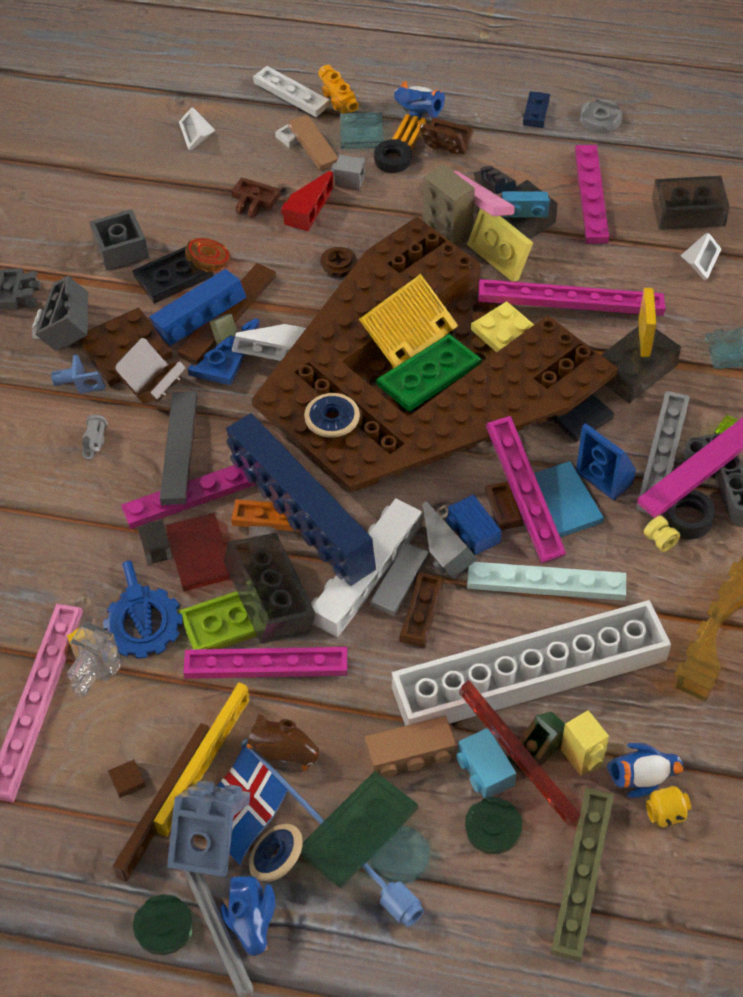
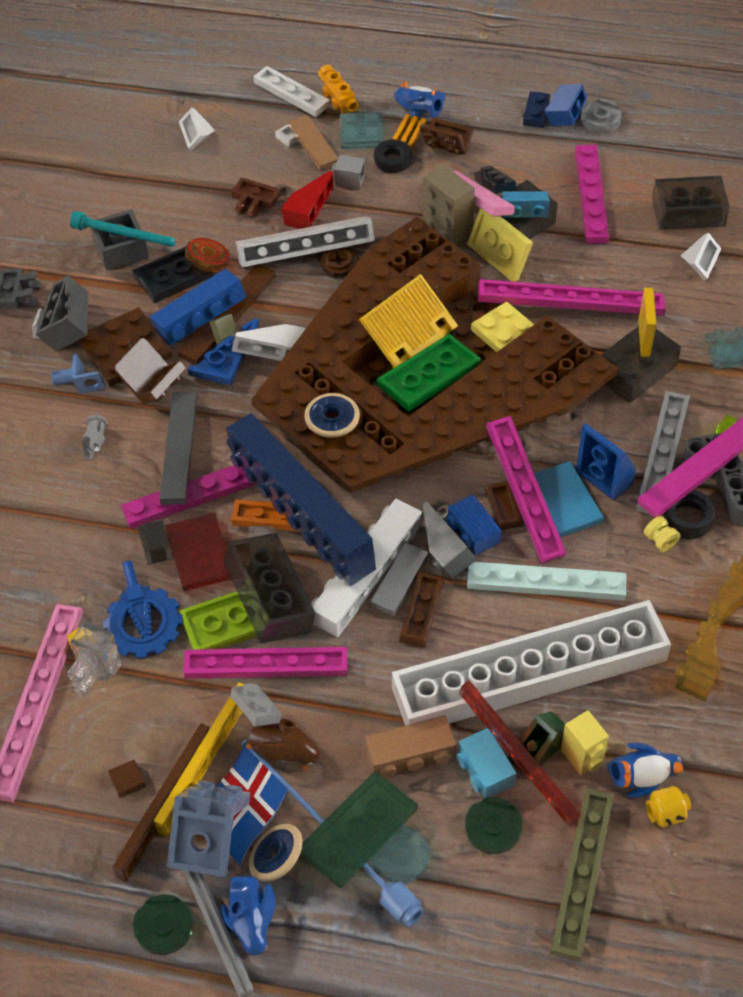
(81, 221): none -> teal piece
(255, 704): none -> light grey plate
(305, 241): none -> white brick
(566, 105): none -> blue brick
(589, 411): black tile -> none

